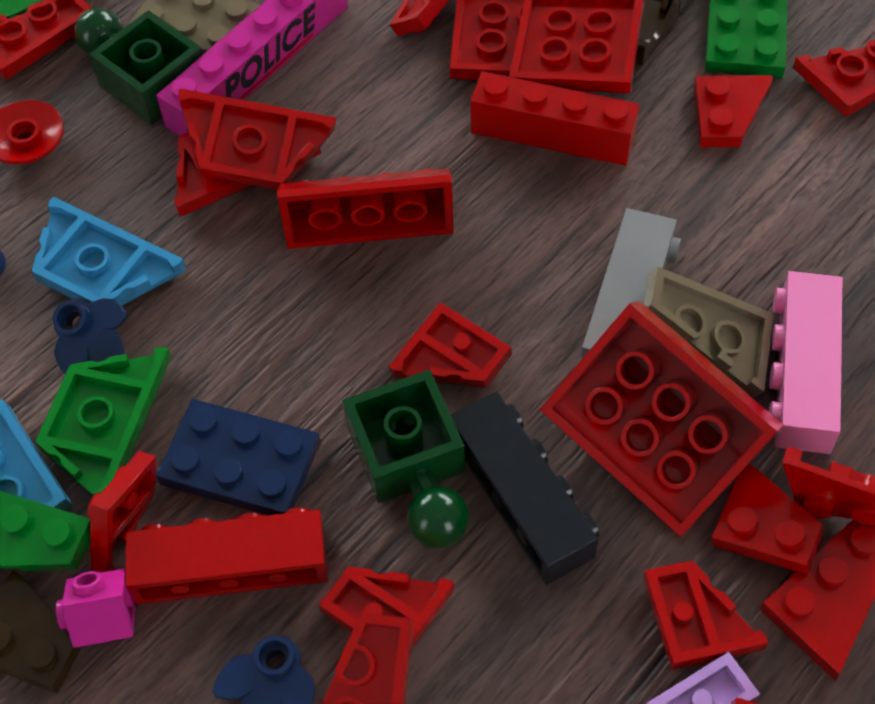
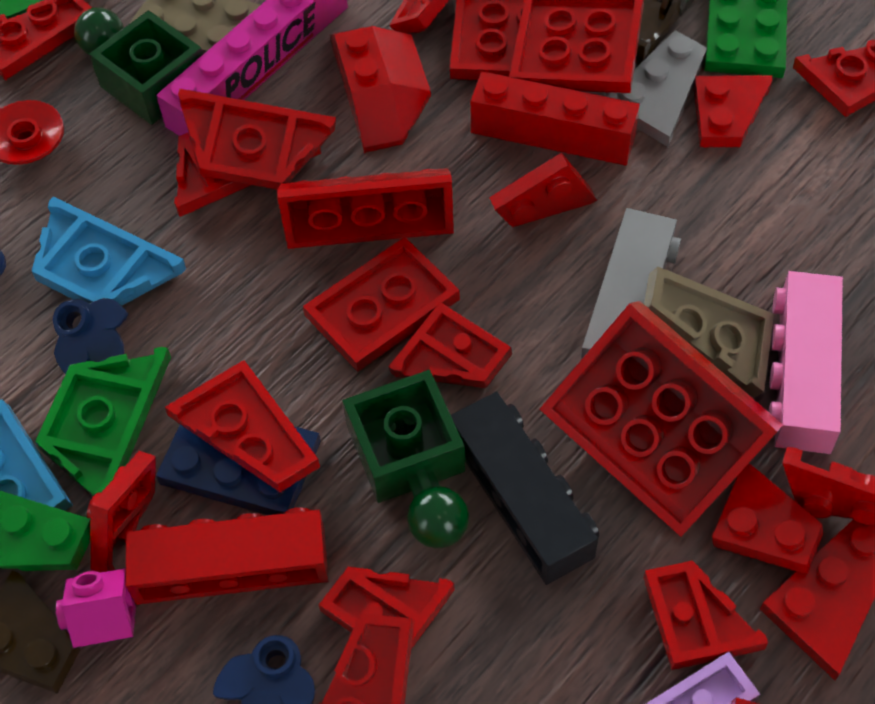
(247, 426): none -> red wing
(380, 303): none -> red plate
(381, 83): none -> red wedge
(543, 193): none -> red wing
(664, 84): none -> light grey wing

